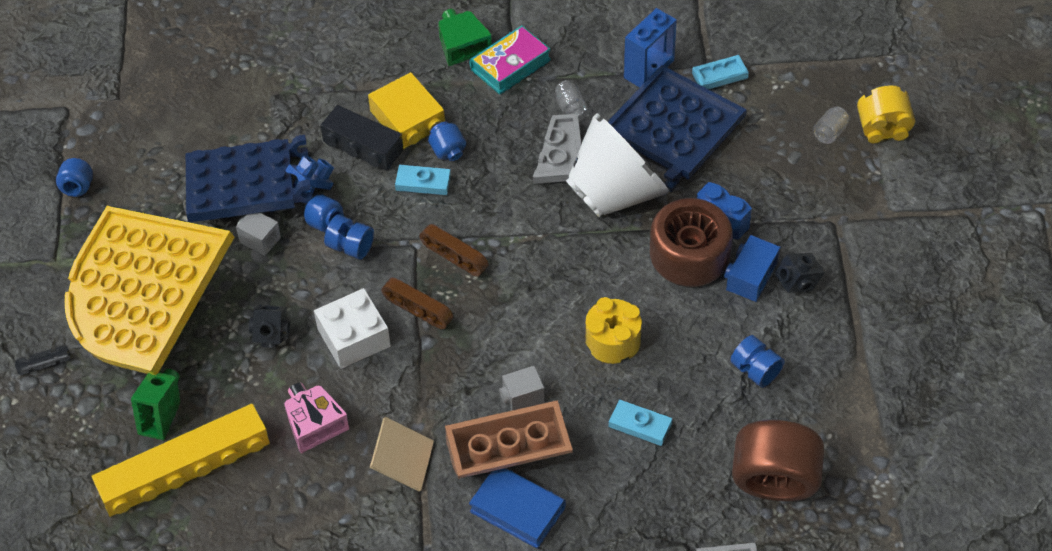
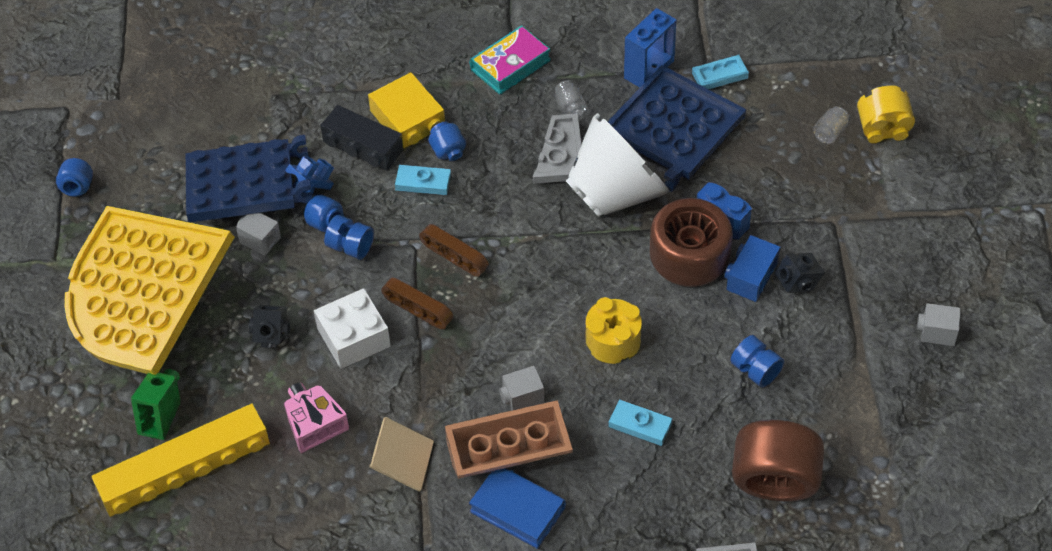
(42, 359): black axle -> none
(462, 36): green torso -> none
(939, 324): none -> light grey brick

